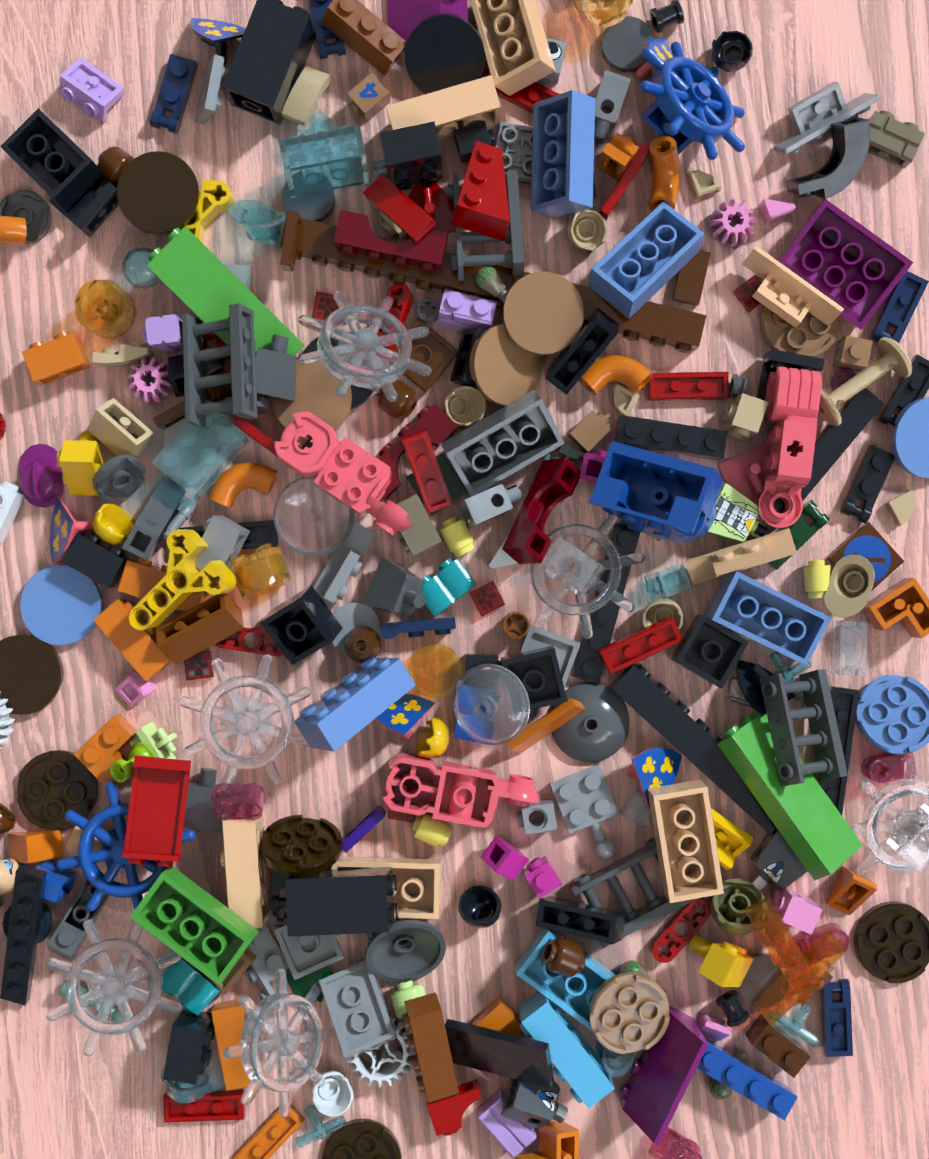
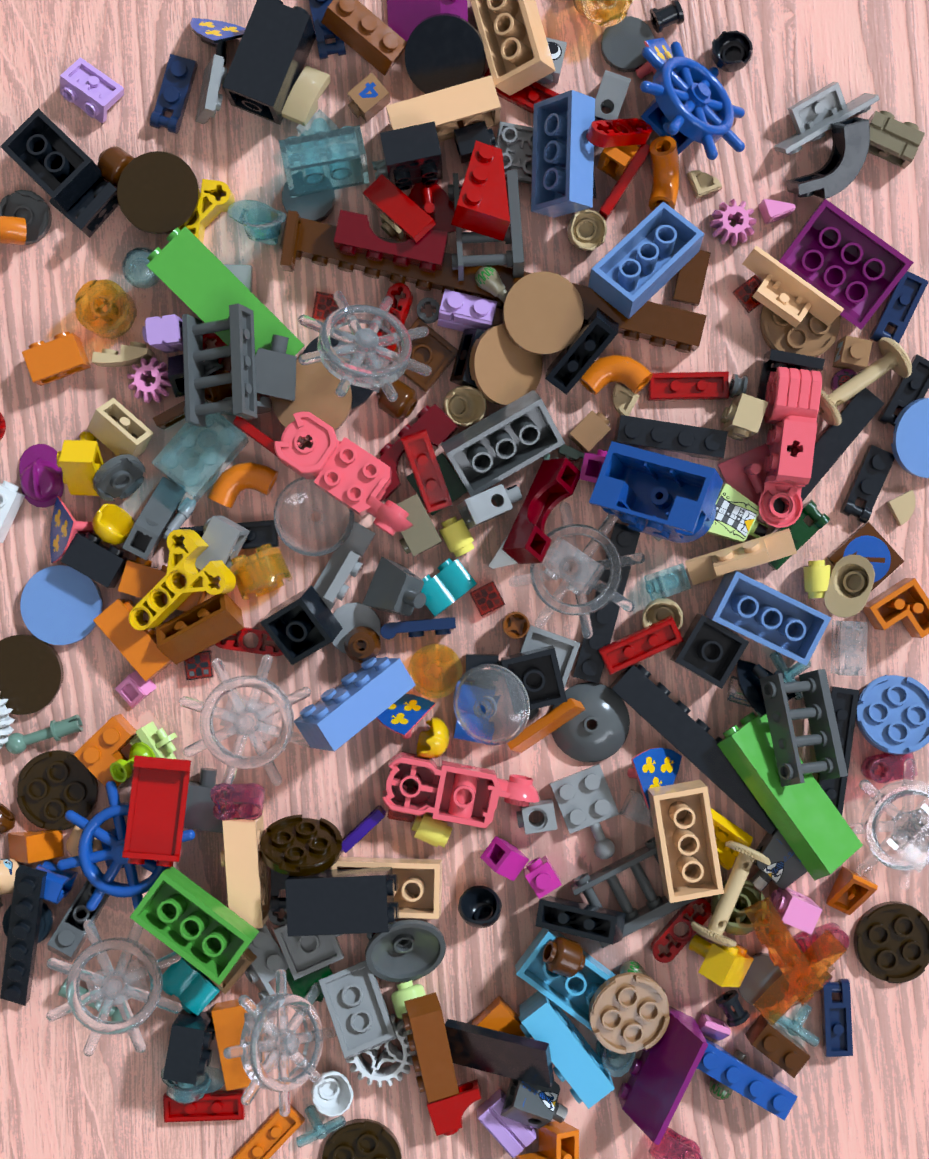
(18, 742): none -> sand green pin
(618, 132): none -> red beam
(731, 894): none -> tan hose

